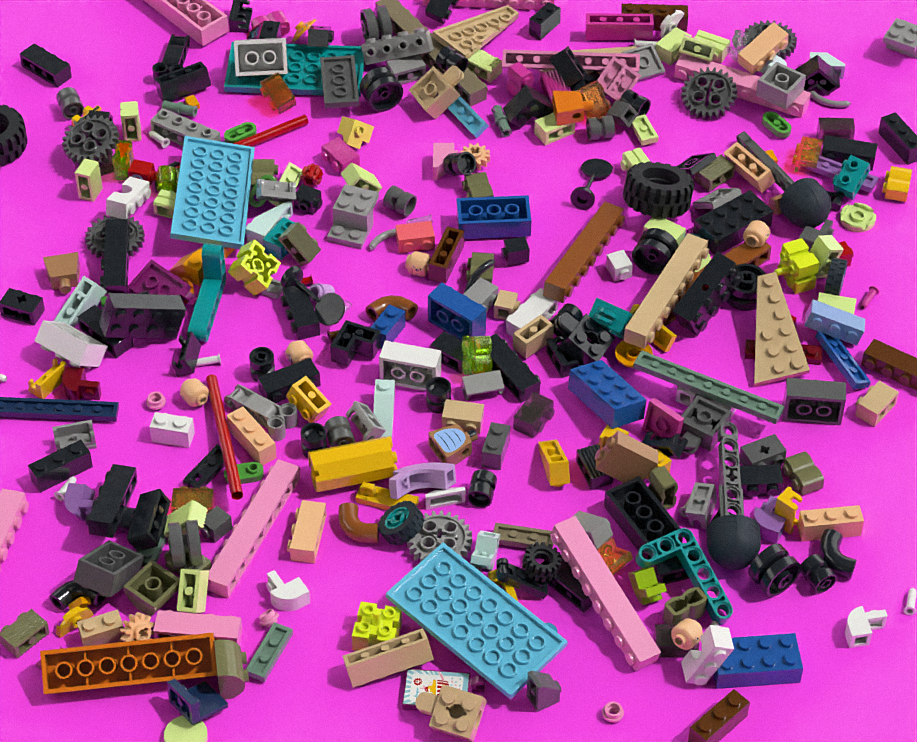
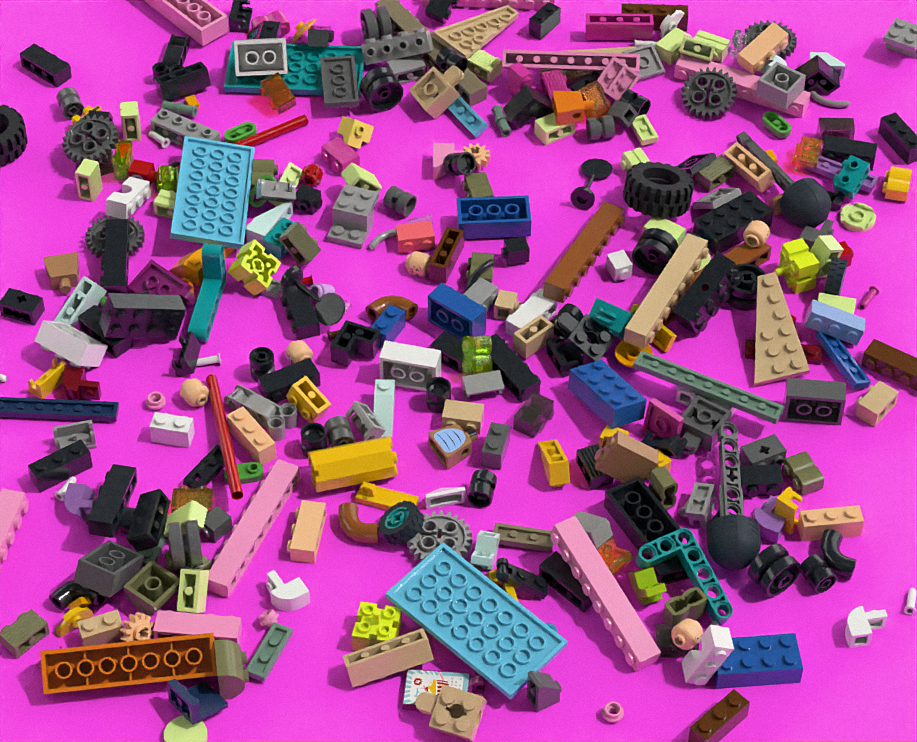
(421, 476): lavender arch -> none
(539, 570): black tyre -> none
(568, 66): black hinge -> none

